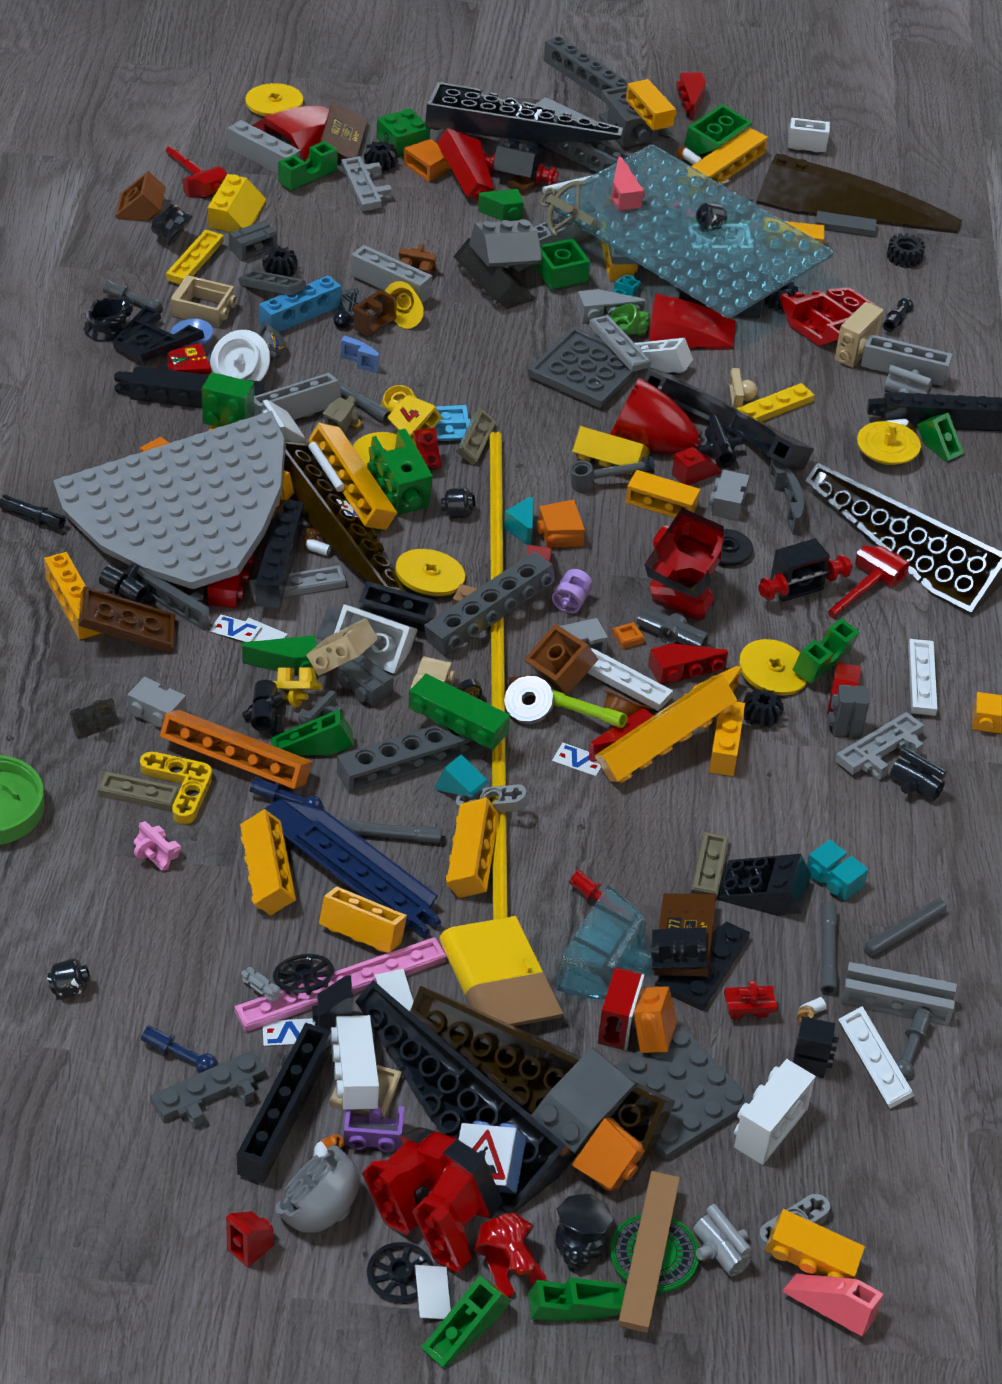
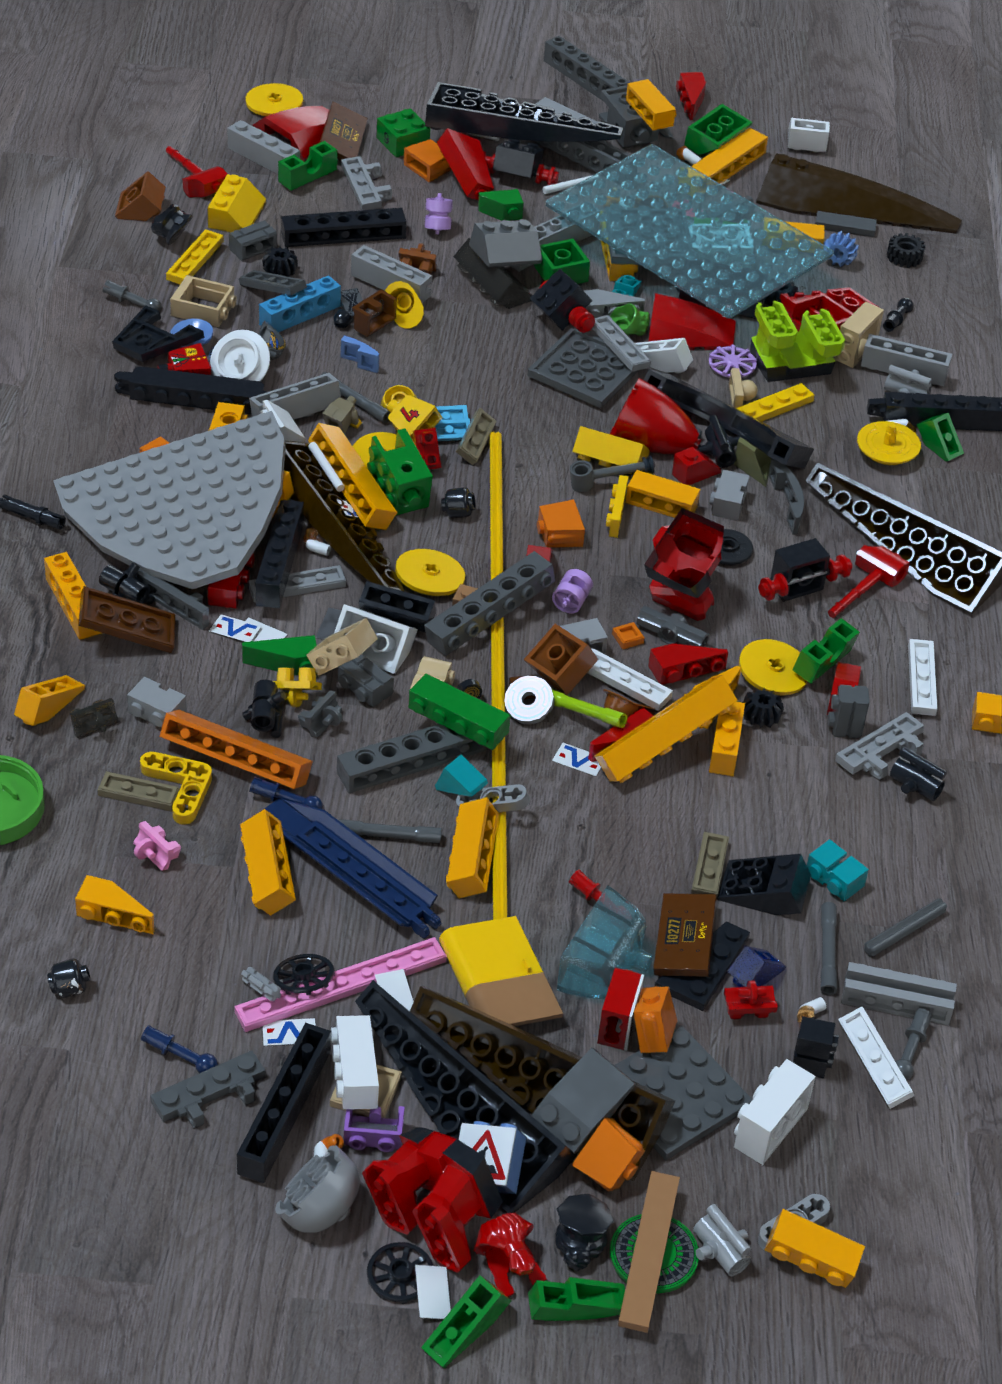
(45, 699): none -> light orange slope
(107, 318): black piece -> none
(110, 904): none -> light orange slope
(227, 400): green brick -> none
(248, 1236): red slope -> none
(317, 737): green slope -> none
(333, 1002): black slope -> none
(343, 227): none -> black brick
(362, 920): light orange brick -> none
(382, 153): black gear -> none
(438, 213): none -> lavender wheel
(520, 520): teal slope -> none
(522, 183): reddish brown tile -> none
(555, 201): dark tan piece -> none
(564, 302): none -> black brick
(616, 506): none -> yellow plate
(626, 189): coral slope -> none
(679, 948): black hinge -> none
(711, 216): black head -> none
(731, 360): none -> lavender wheel
(752, 461): none -> olive slope
(755, 965): none -> clear blue slope
(791, 354): none -> lime piece
(840, 1299): coral slope -> none
(844, 248): none -> medium blue gear

